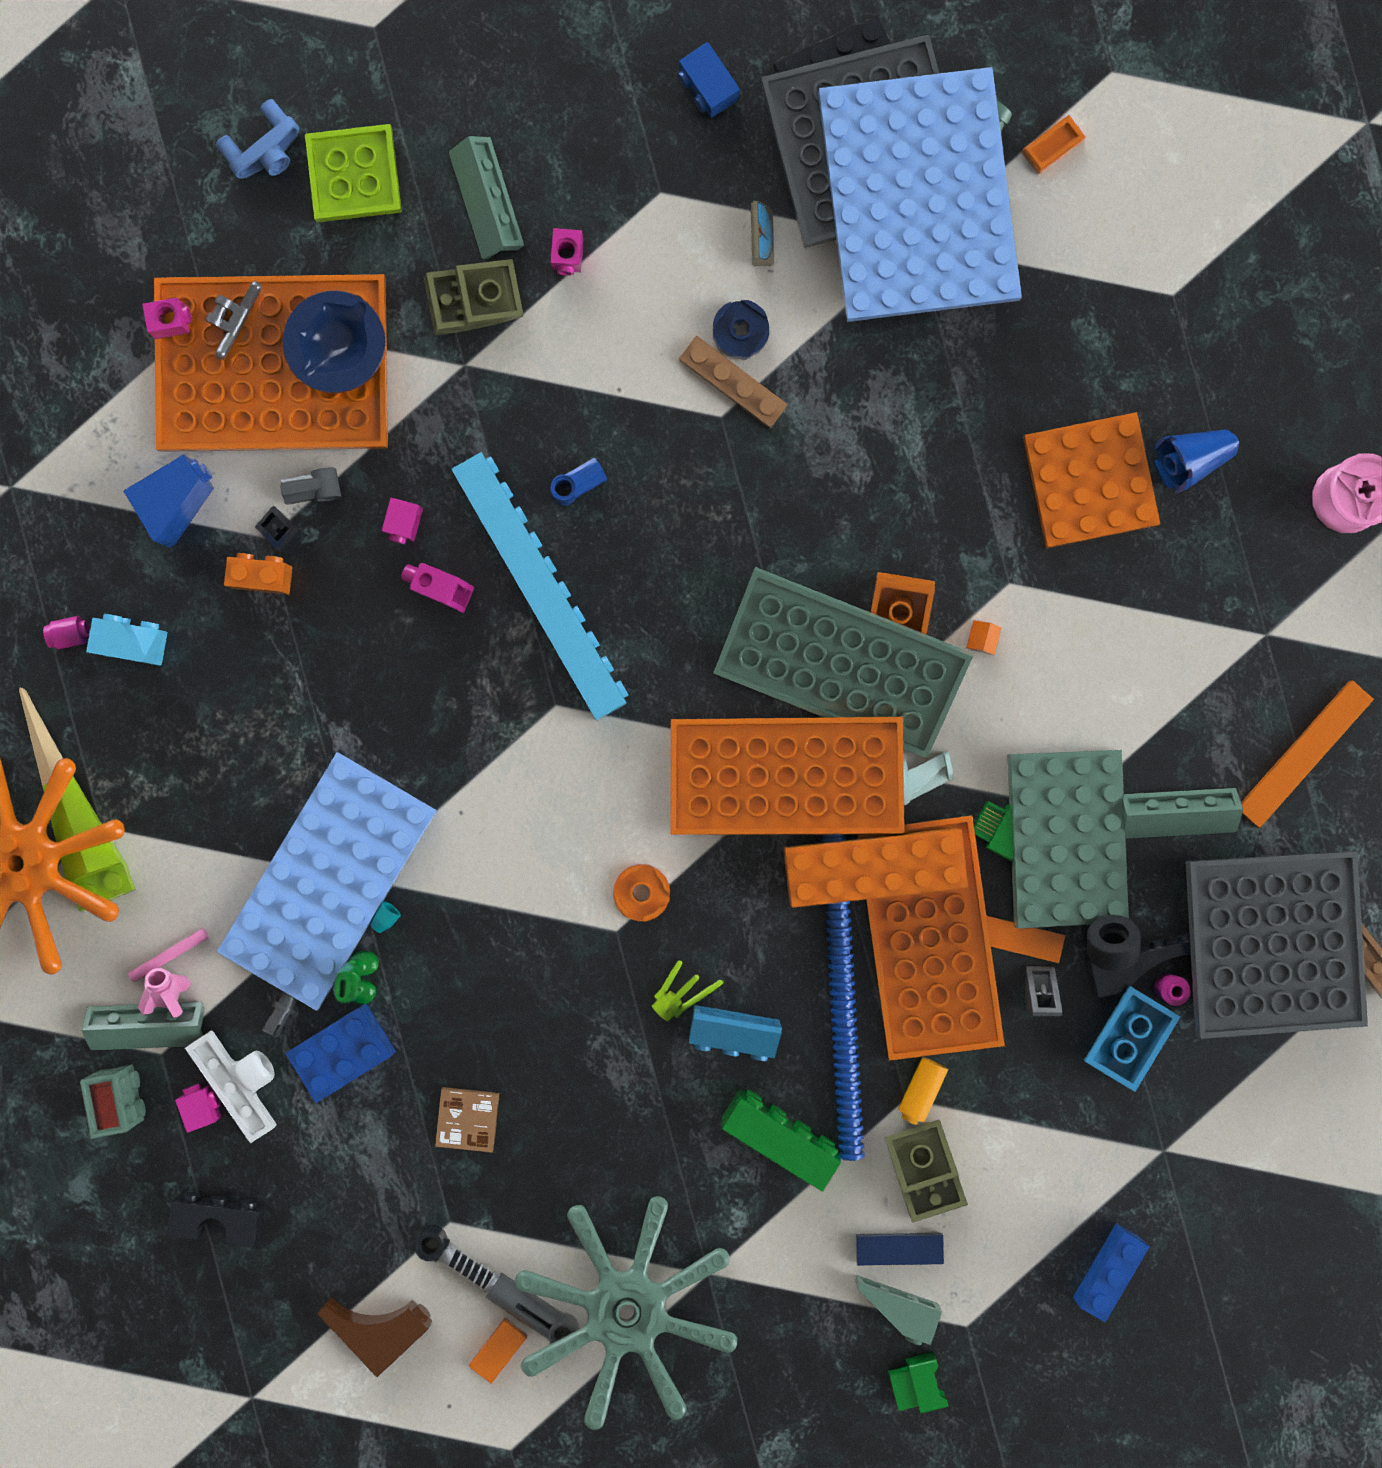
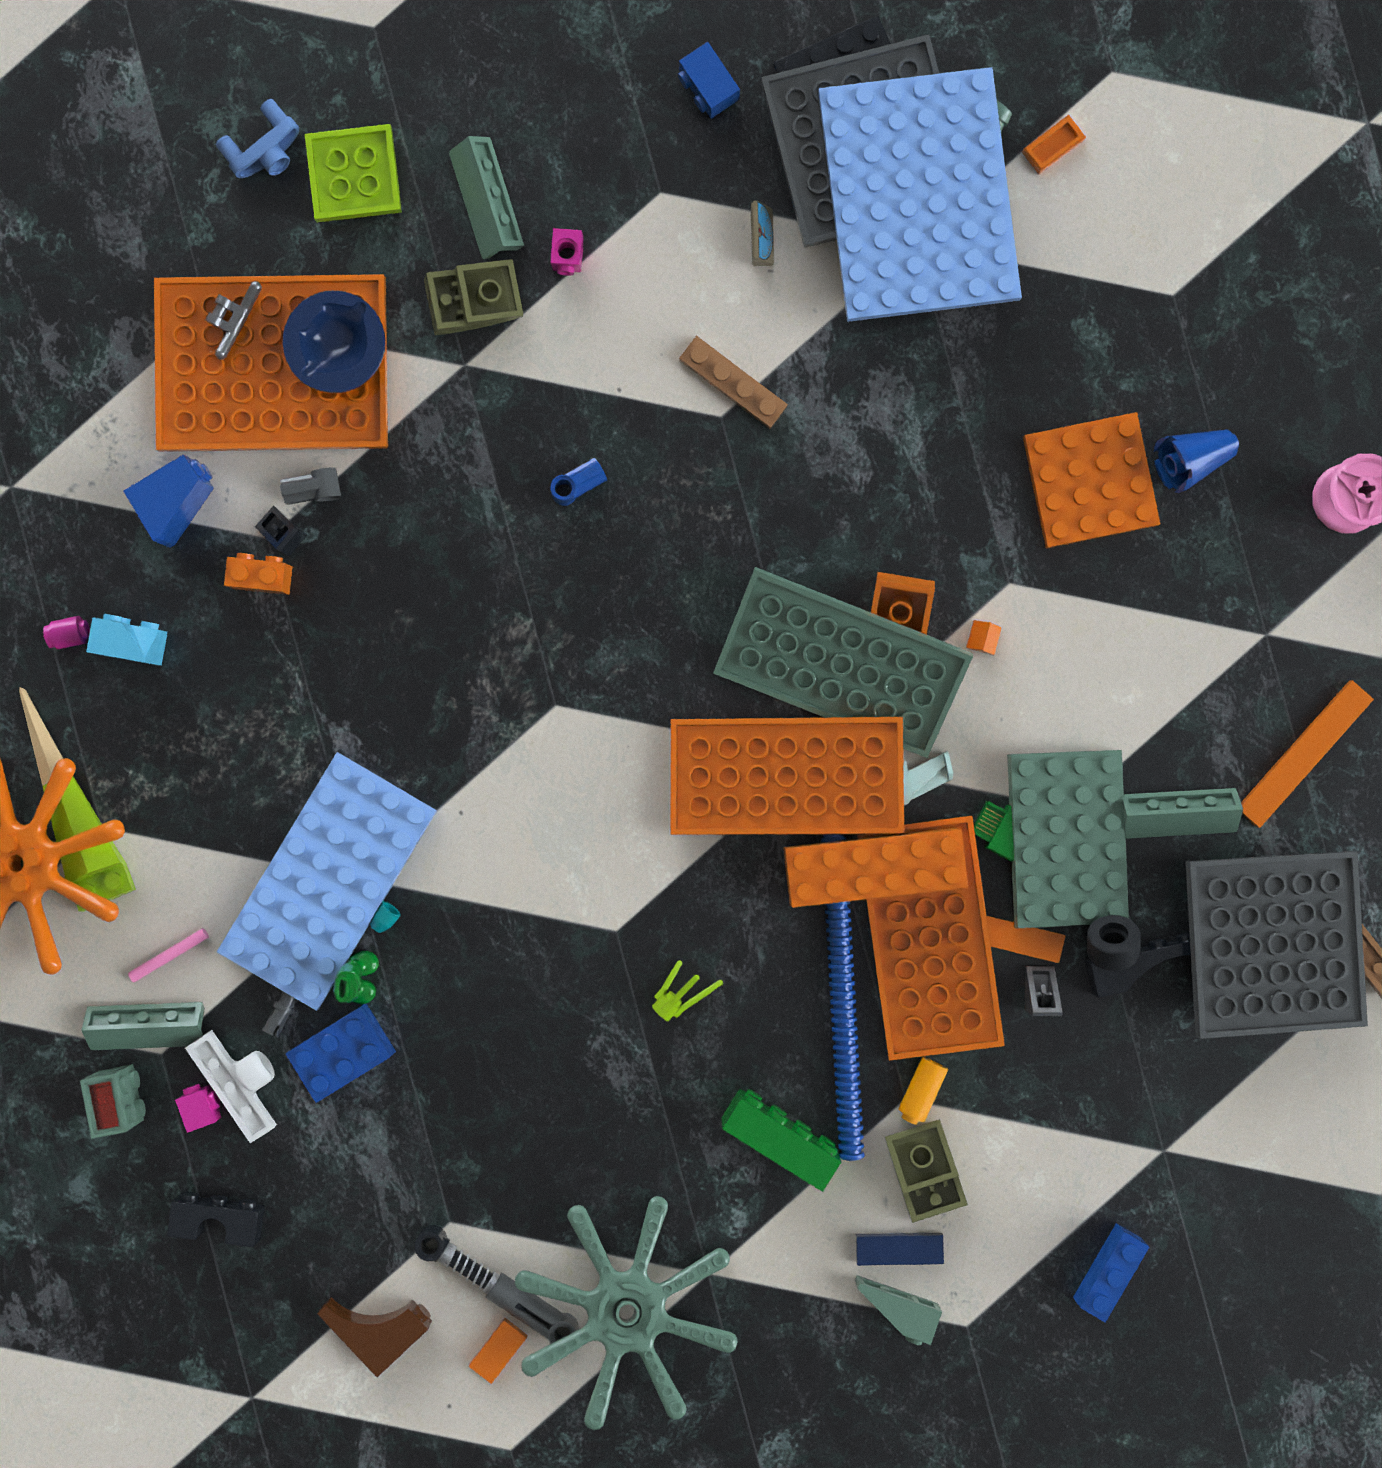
(156, 312): dark pink brick -> none
(163, 991): bright pink rock -> none
(402, 521): dark pink brick -> none
(438, 586): dark pink torso -> none
(467, 1119): medium nougat tile -> none
(539, 586): medium azure brick -> none
(635, 876): orange tile -> none
(734, 1033): dark azure slope -> none
(740, 346): dark blue plate -> none
(917, 1384): green piece -> none
(1132, 1038): dark azure slope -> none
(1164, 986): dark pink brick -> none

